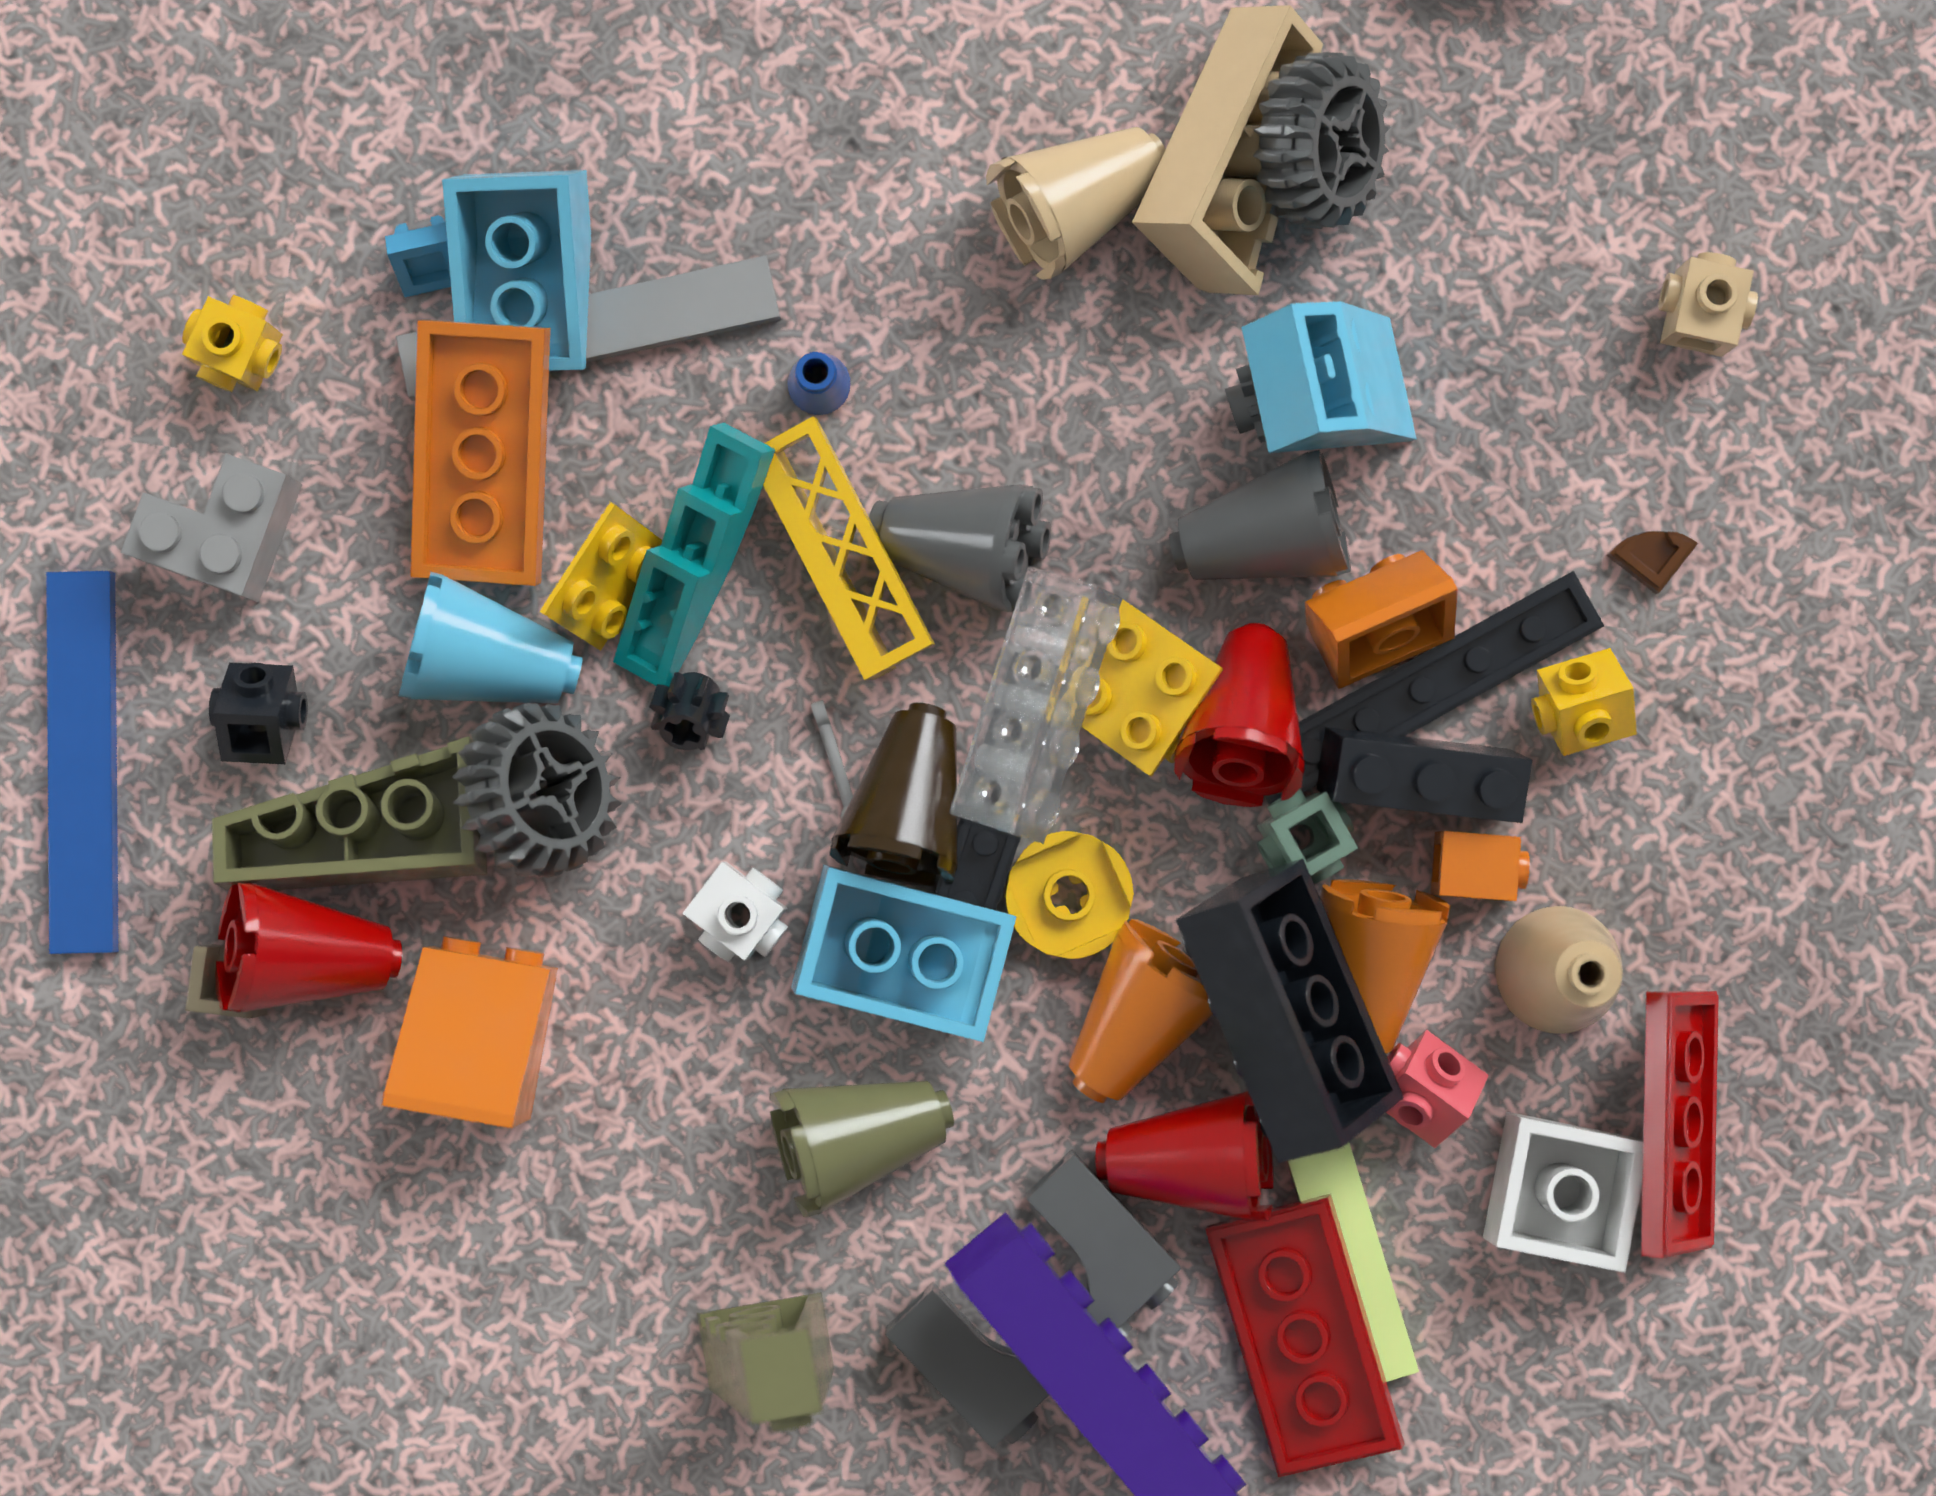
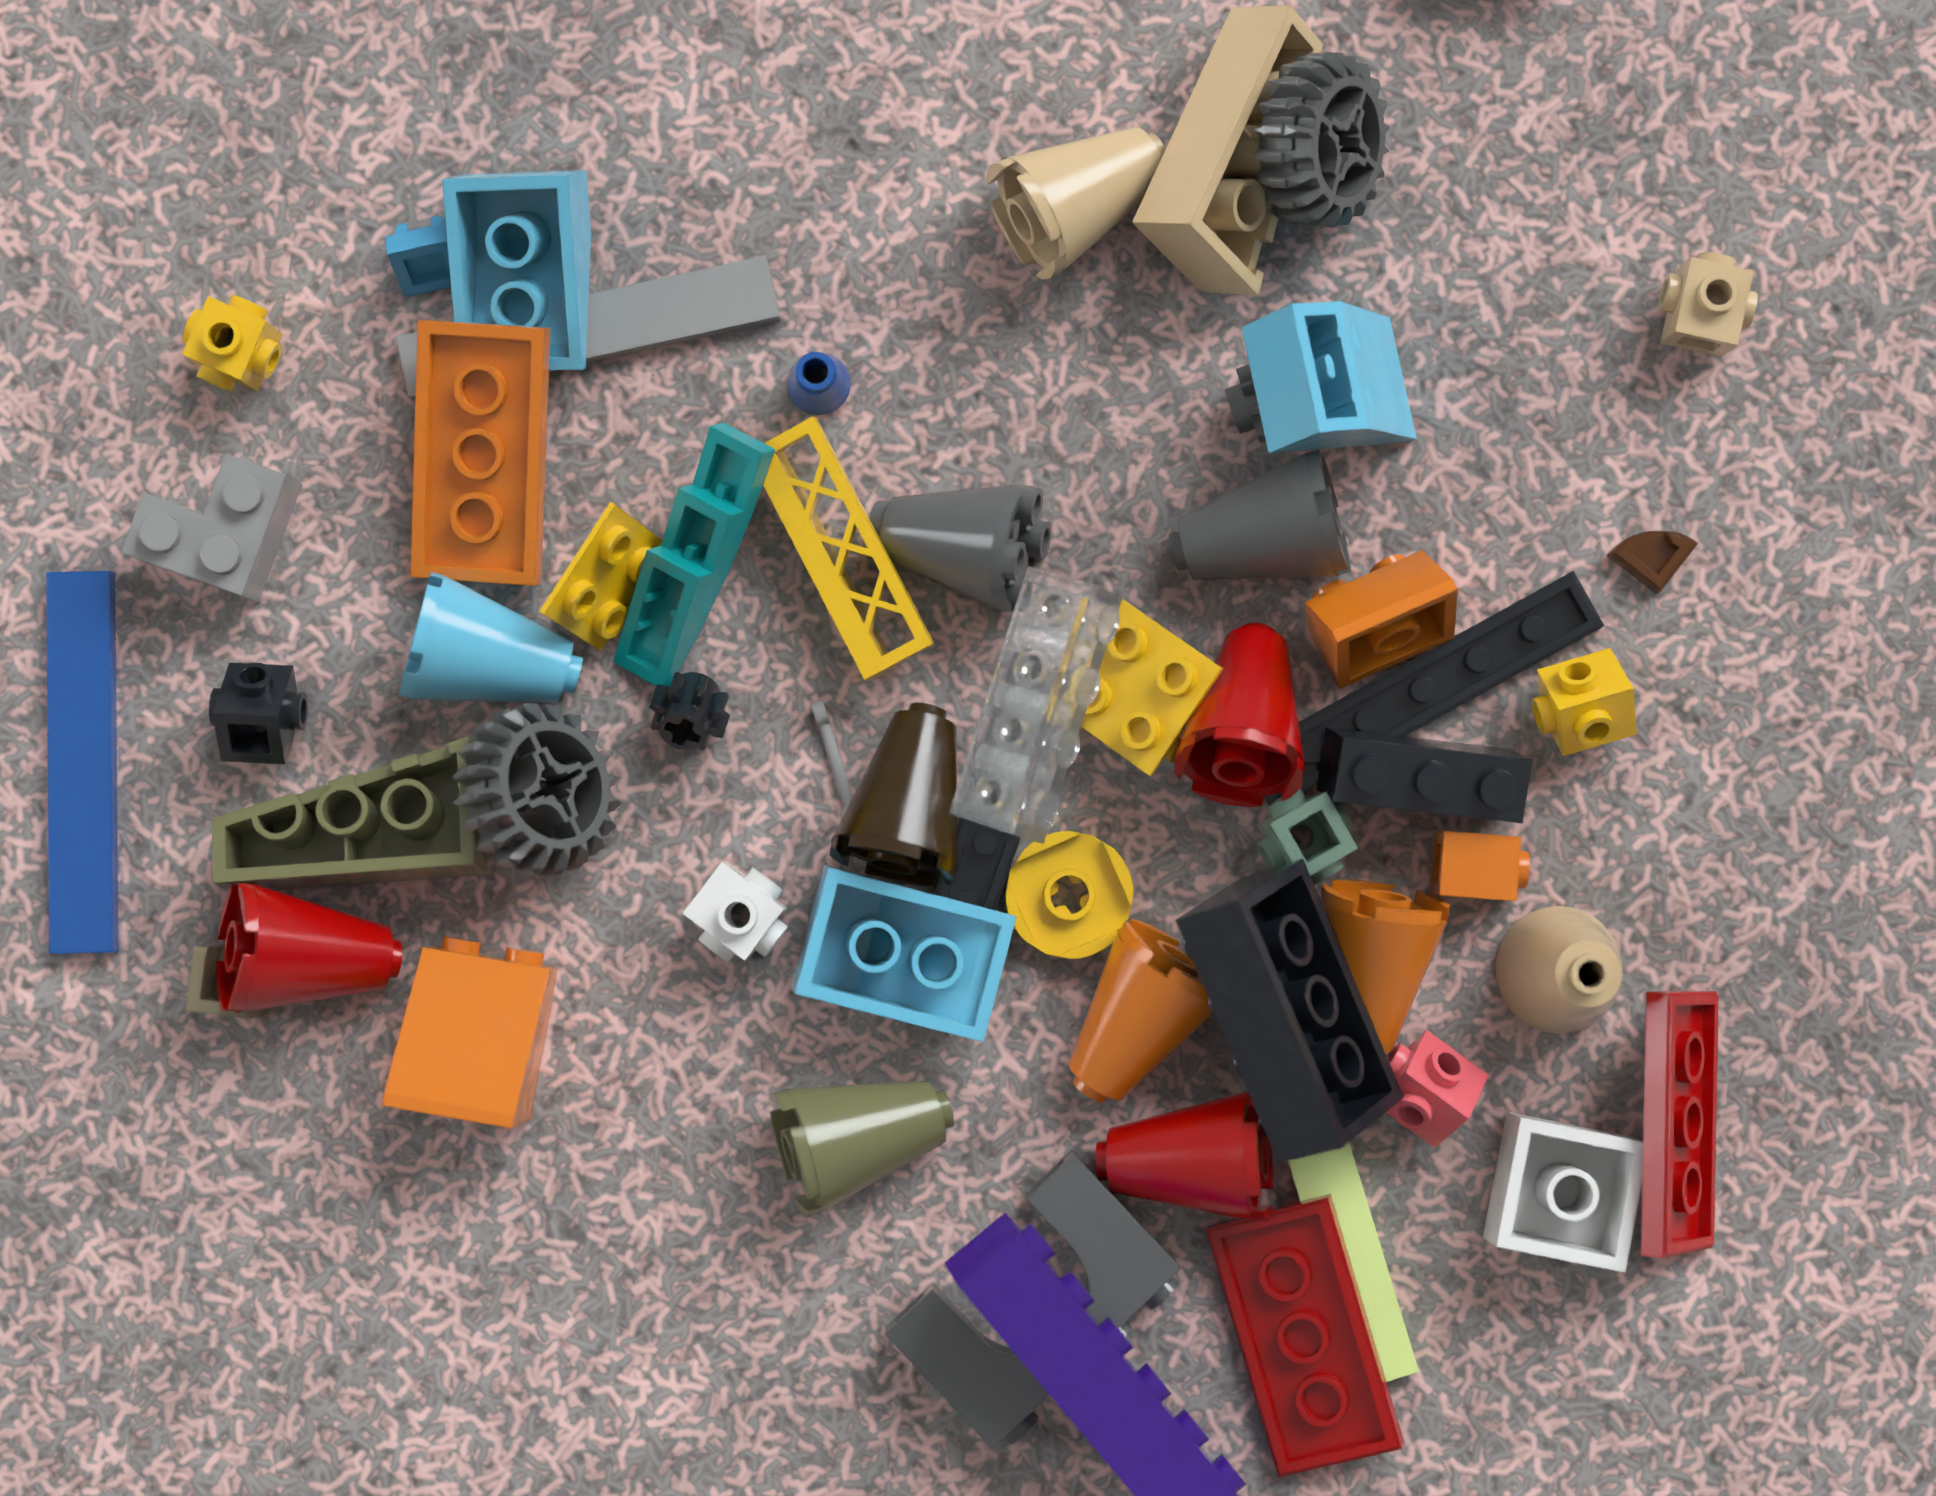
(770, 1359): olive wedge -> none

